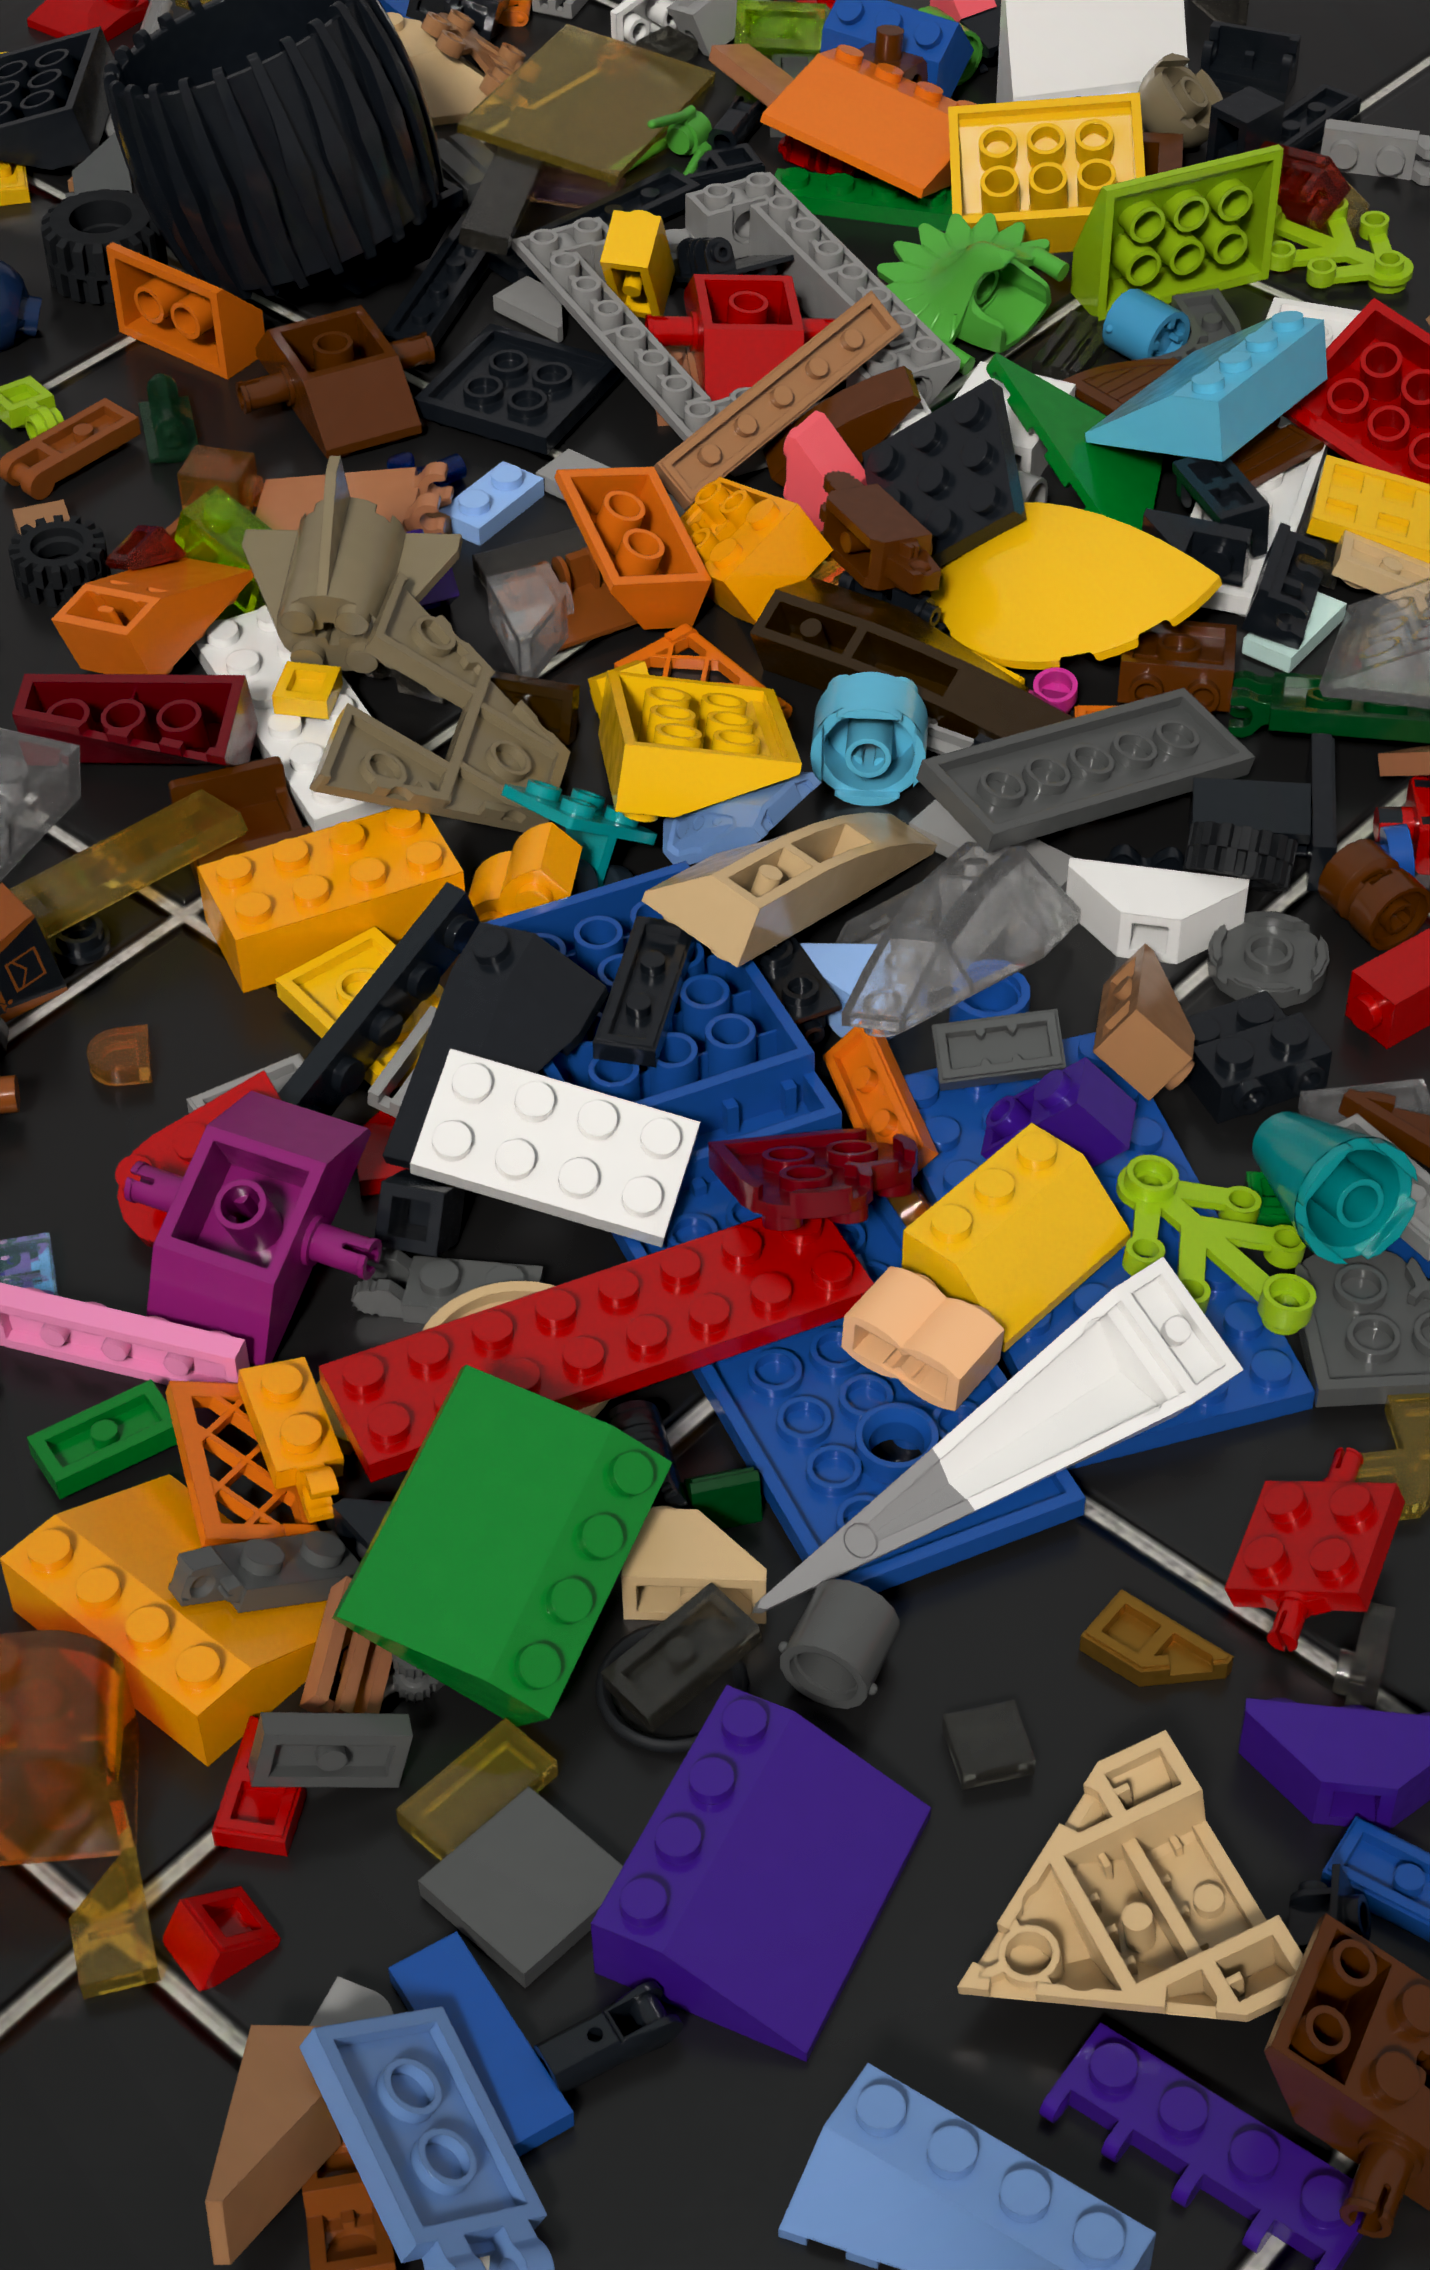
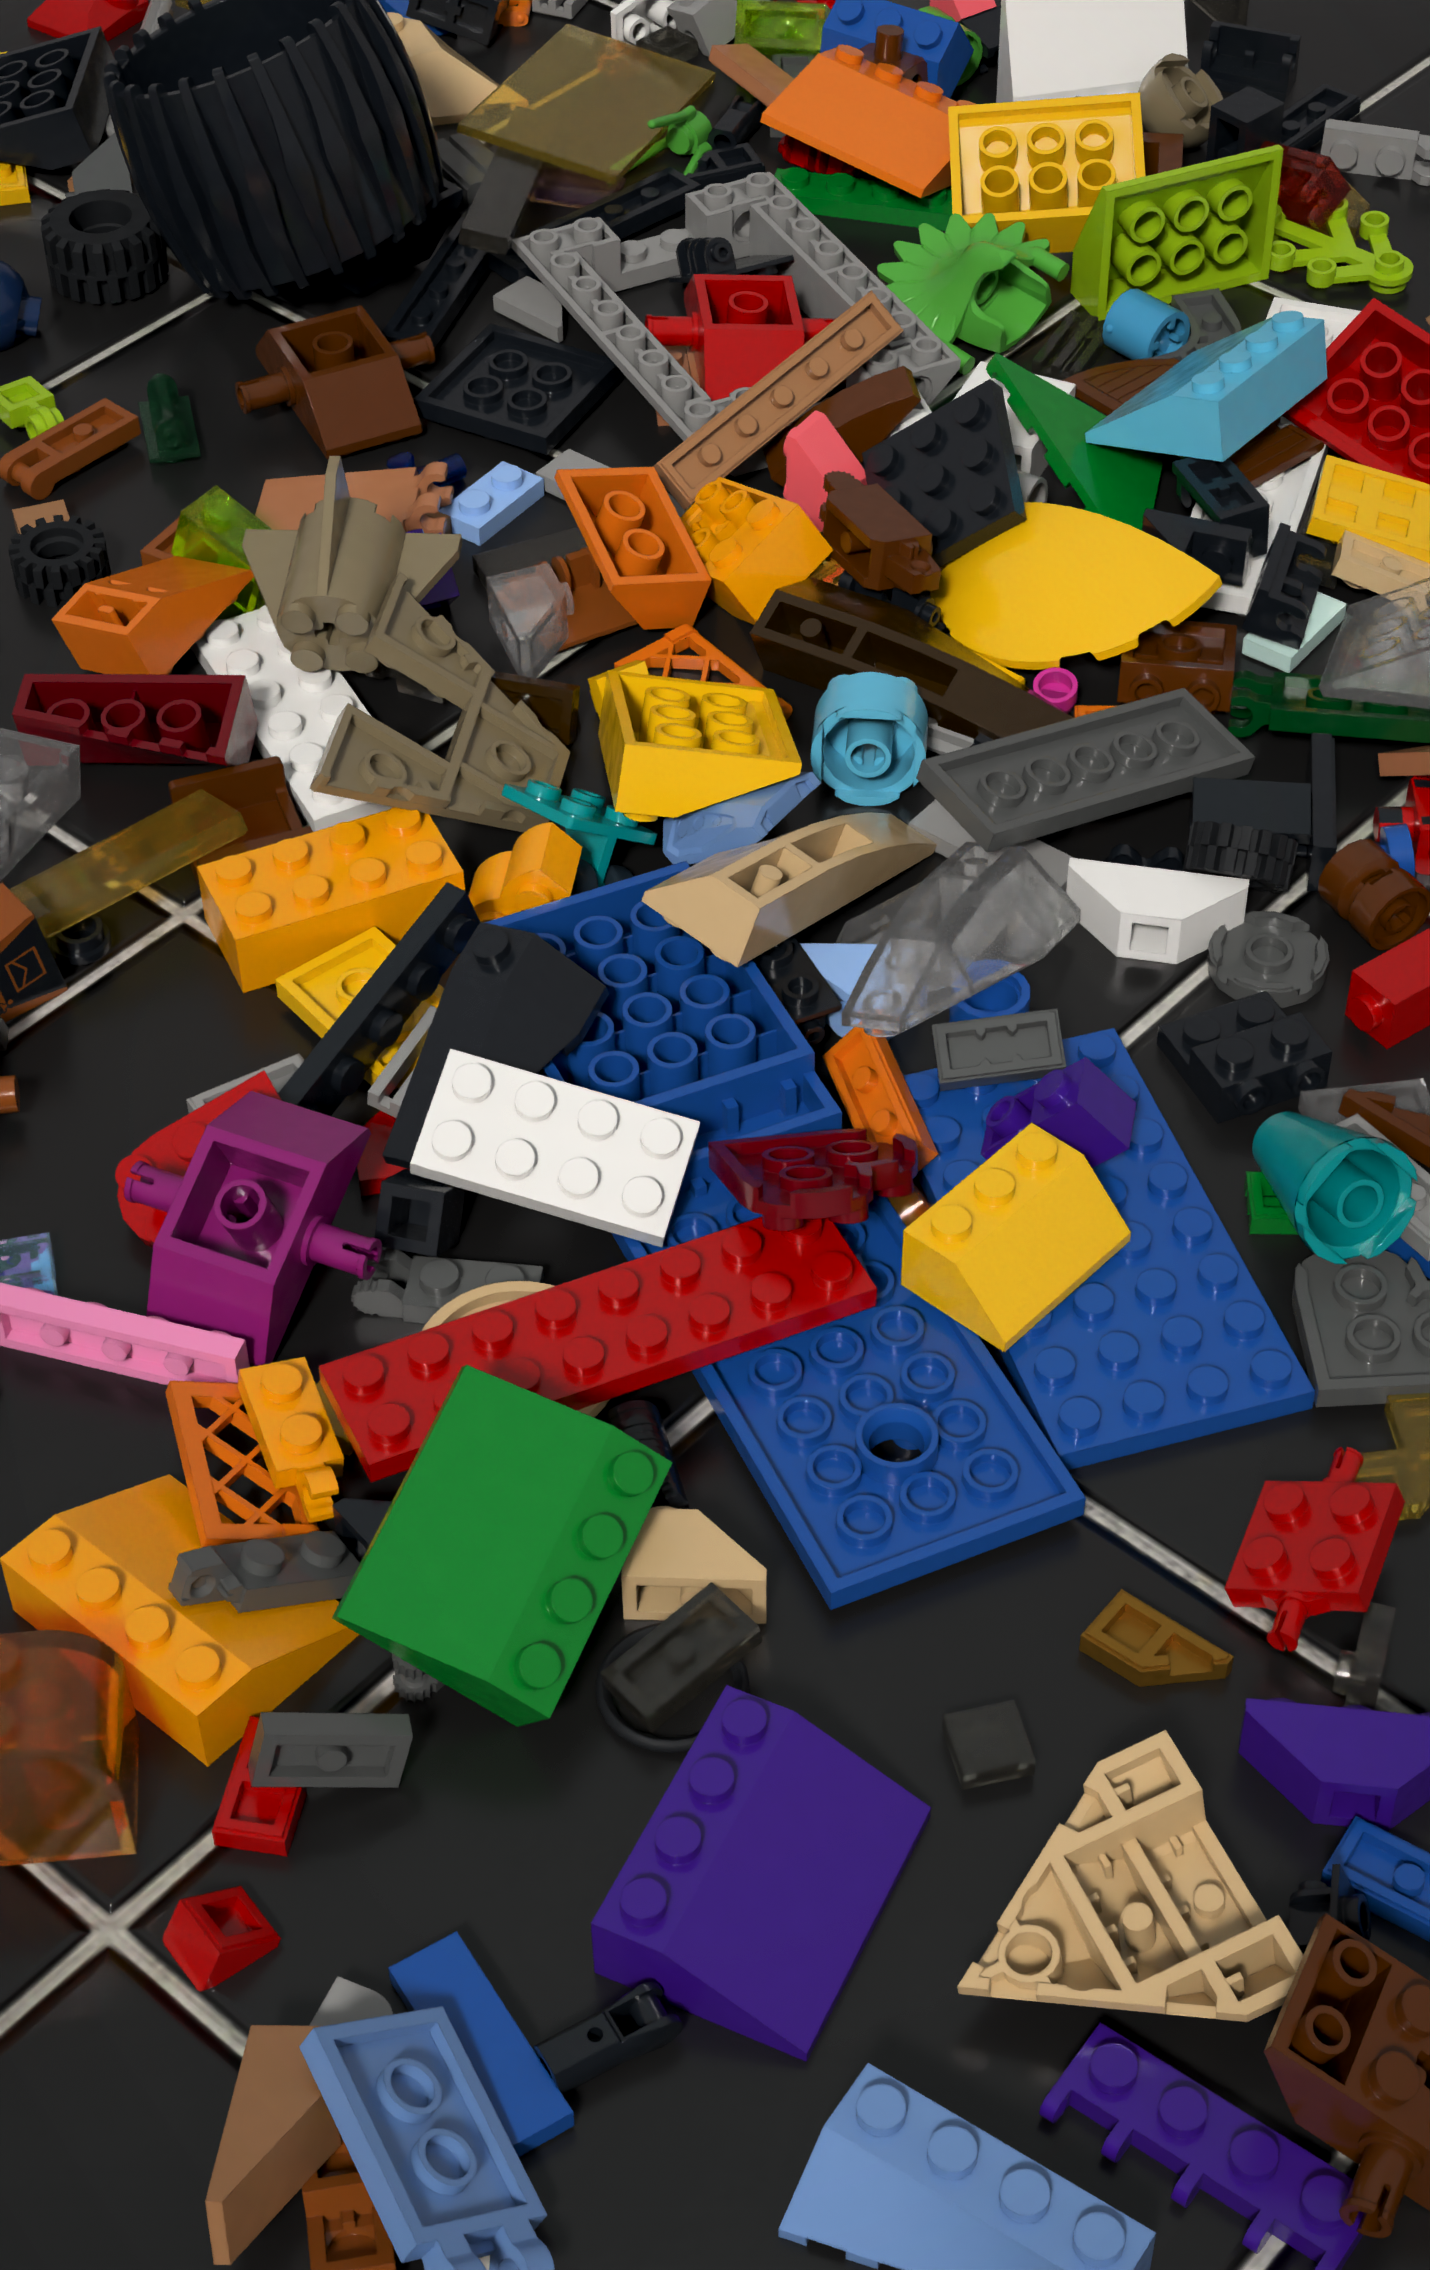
(103, 1439): green plate -> none
(114, 1932): clear yellow tile -> none
(121, 1056): clear orange tile -> none
(145, 548): clear red slope -> none
(183, 314): orange slope -> none
(226, 468): clear orange brick -> none
(307, 690): yellow tile -> none
(363, 1666): nougat tile -> none
(459, 38): medium nougat plant -> none
(475, 1788): clear yellow tile -> none
(523, 1886): dark grey tile -> none
(638, 261): yellow brick -> none
(644, 993): black tile -> none
(726, 1496): dark green slope -> none
(839, 1644): dark grey piece -> none
(922, 1337): light nougat brick -> none
(1104, 1380): white plate -> none
(1144, 1027): medium nougat slope -> none
(1154, 1190): lime plant -> none

